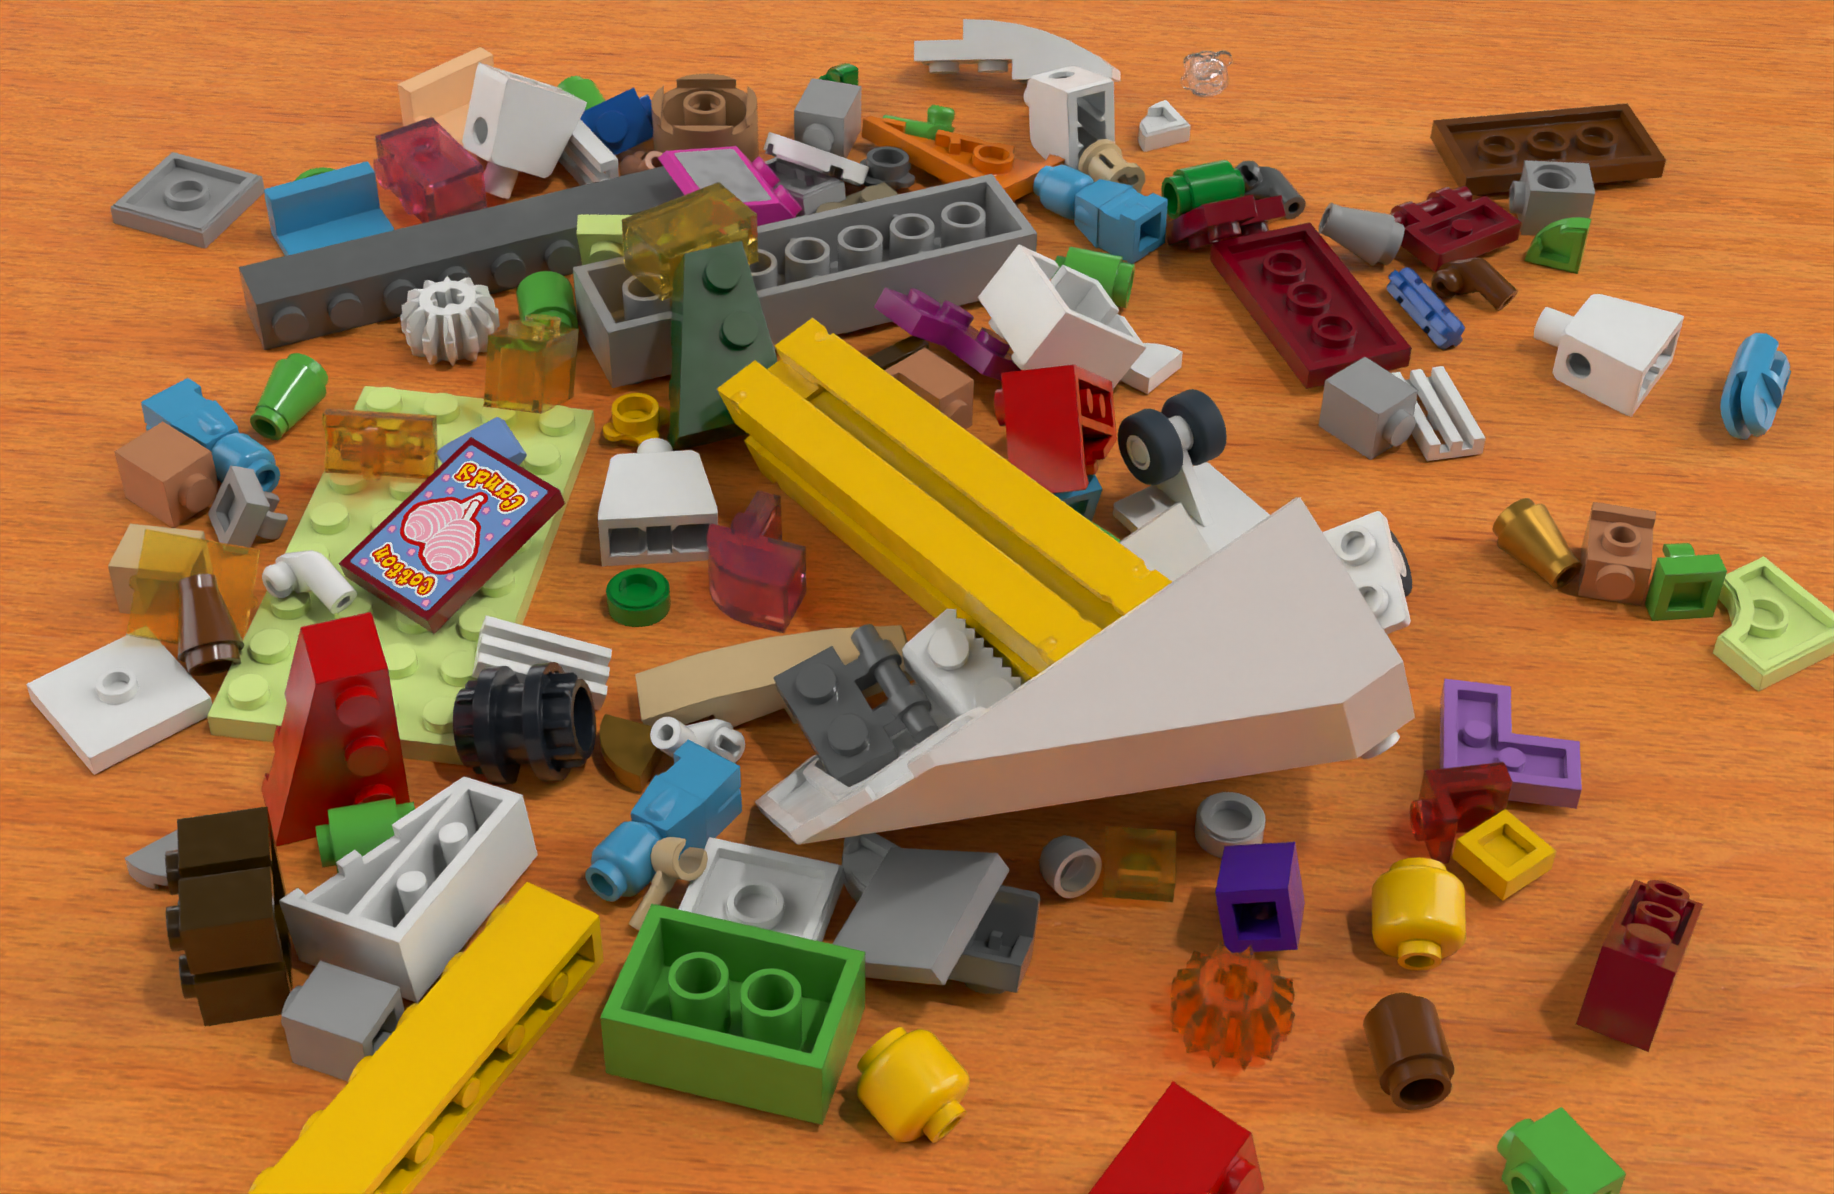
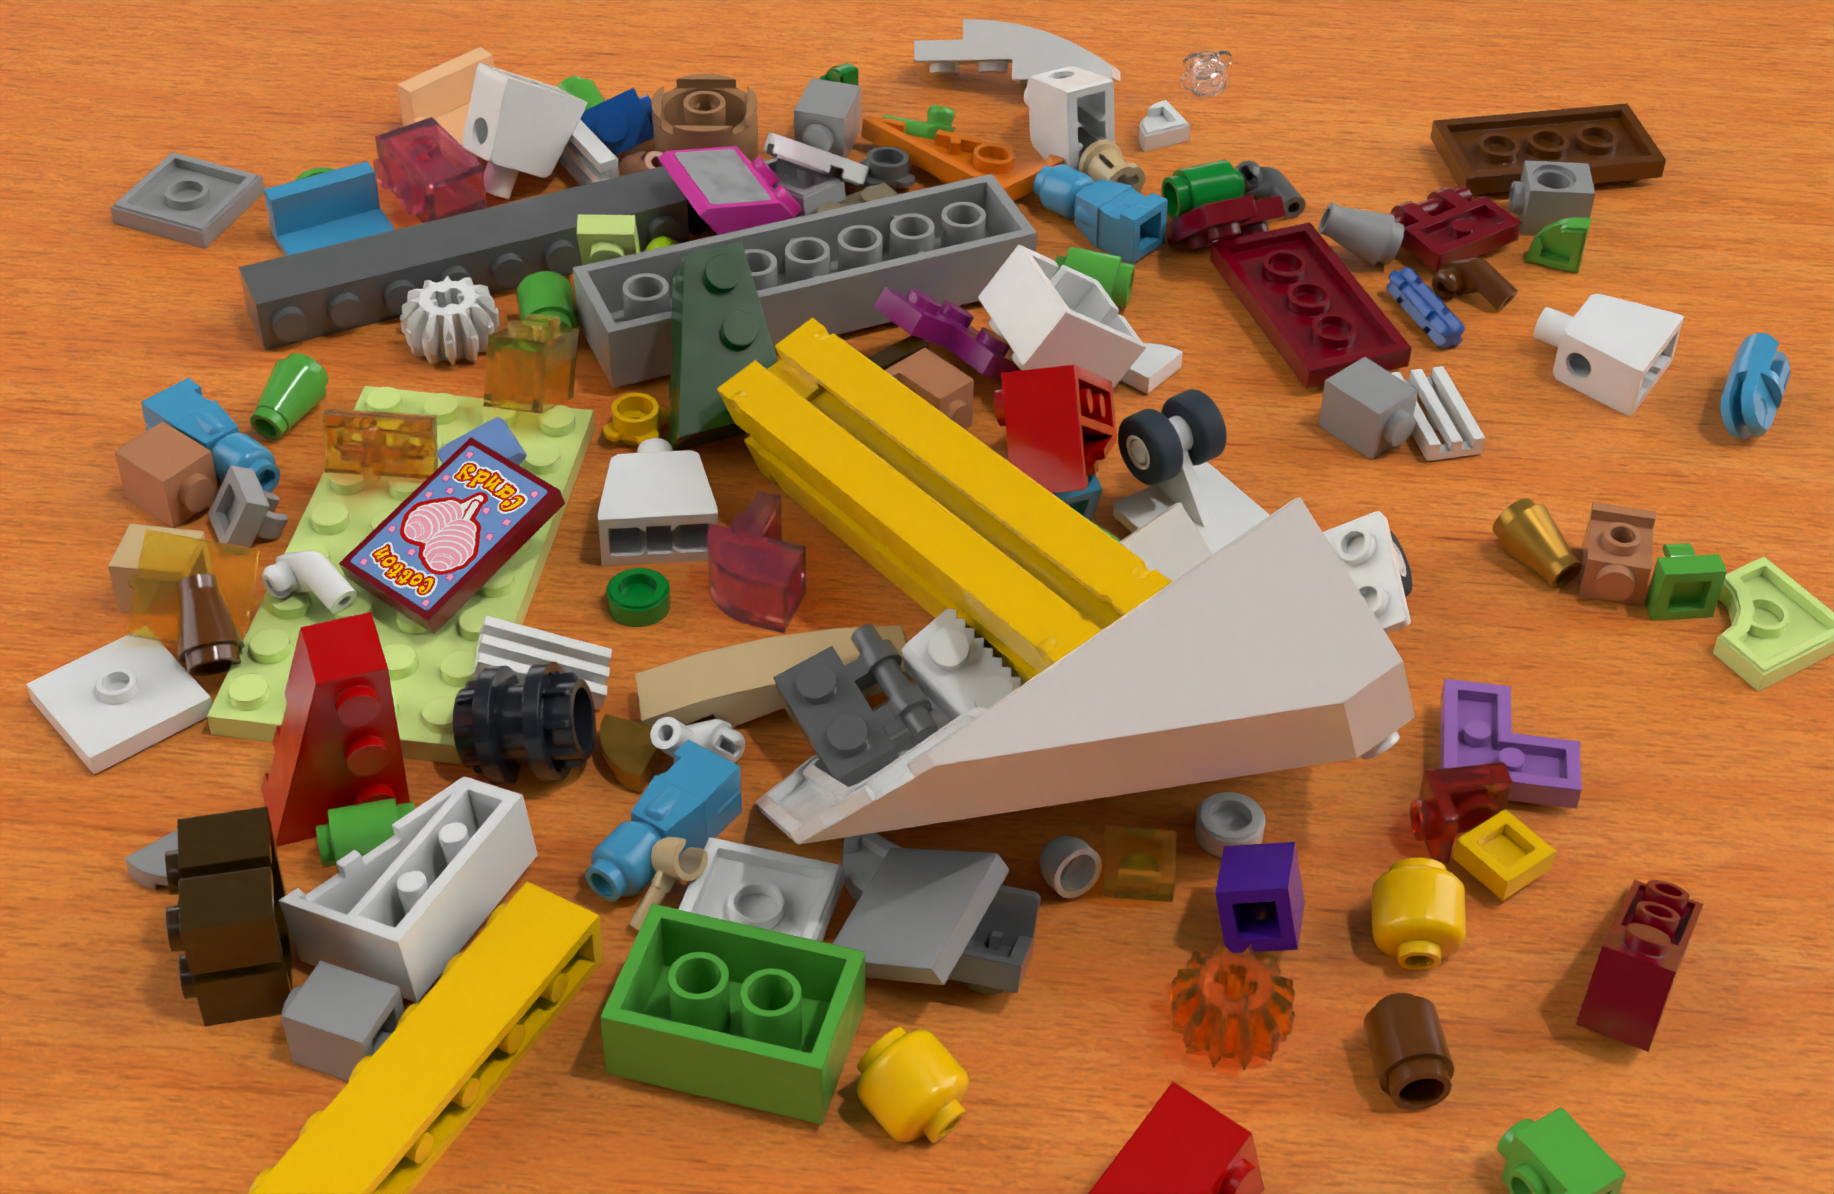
(696, 221): clear yellow brick -> none

